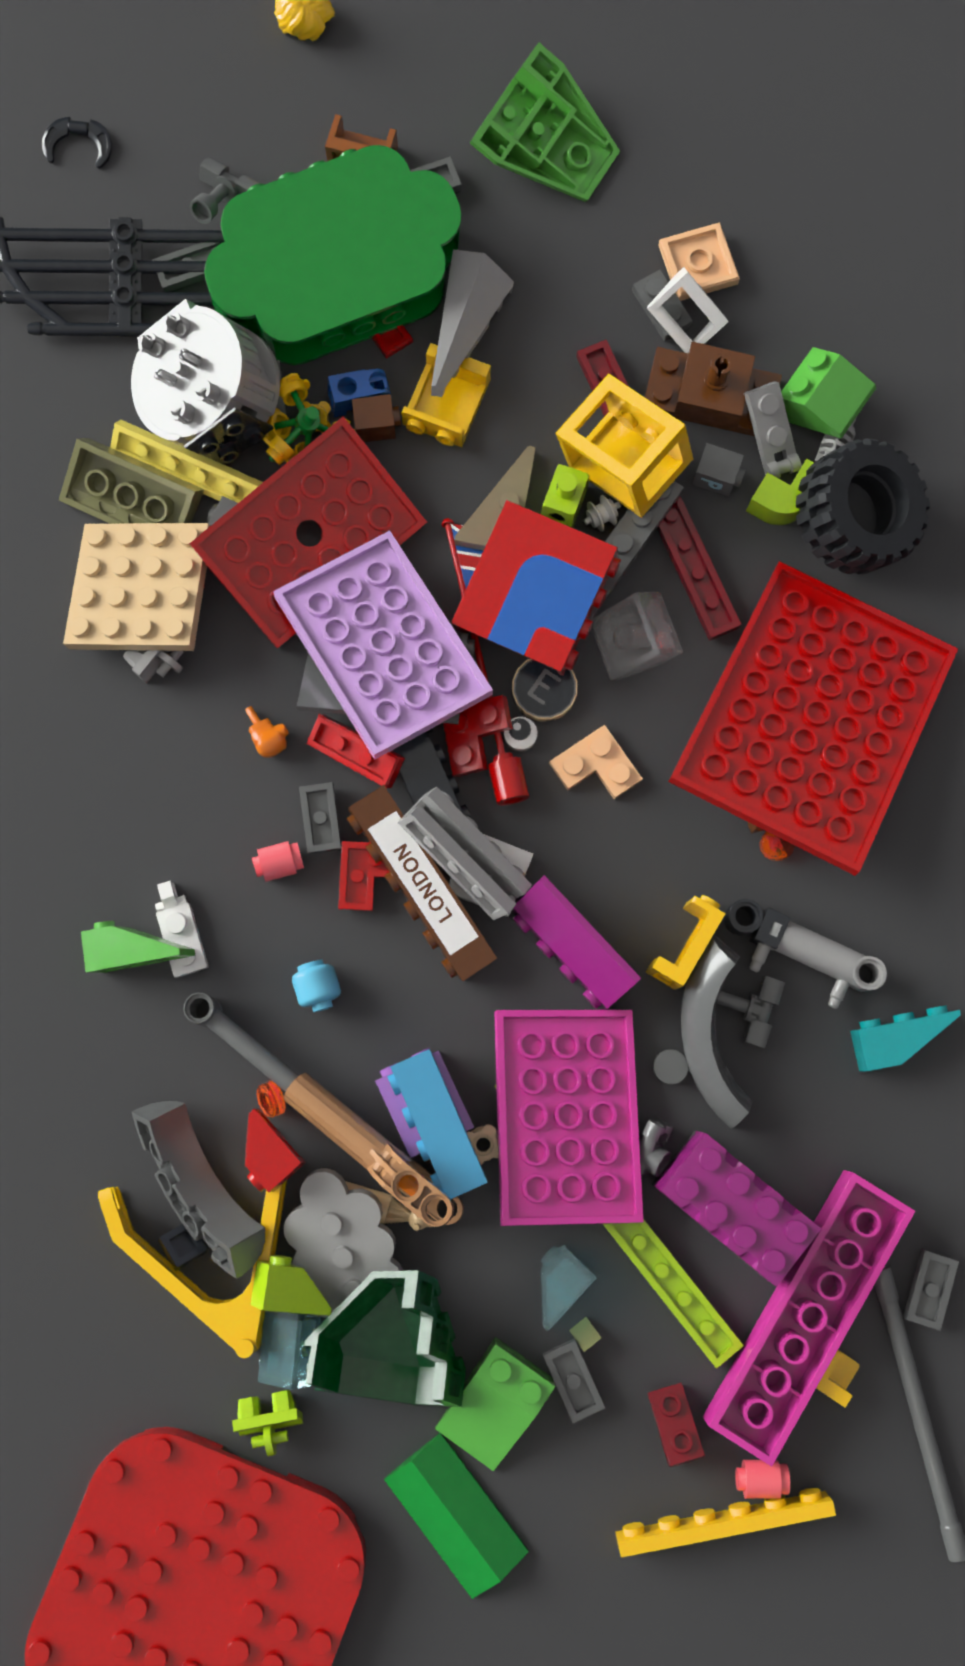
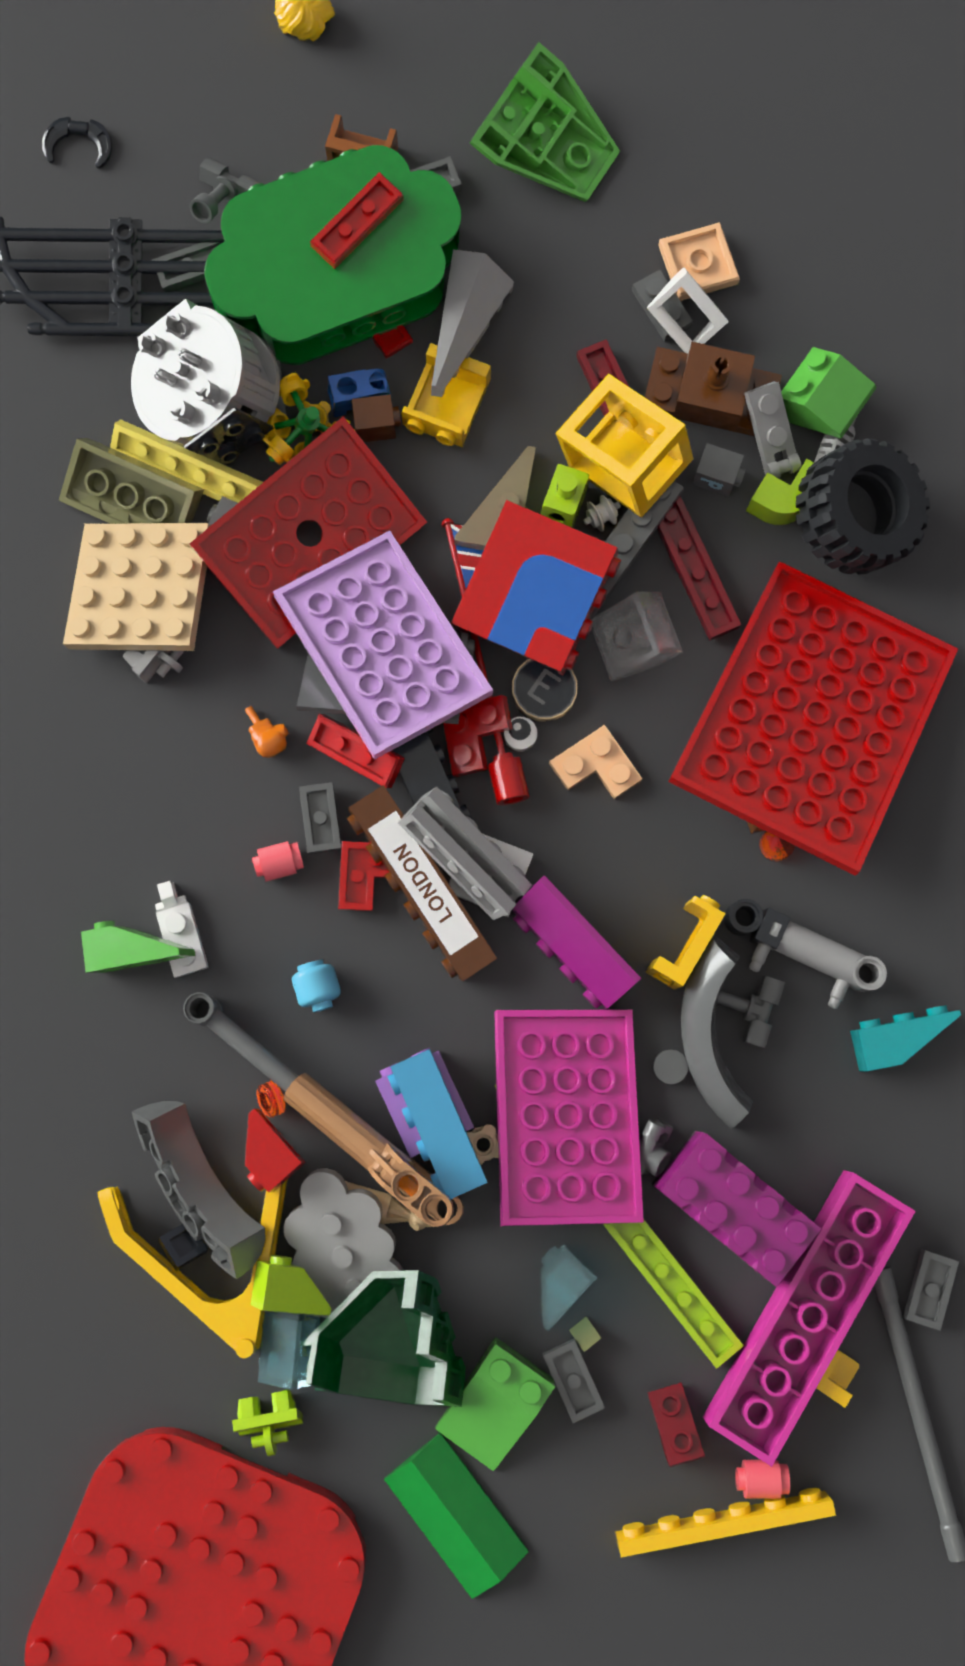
(356, 220): none -> red tile

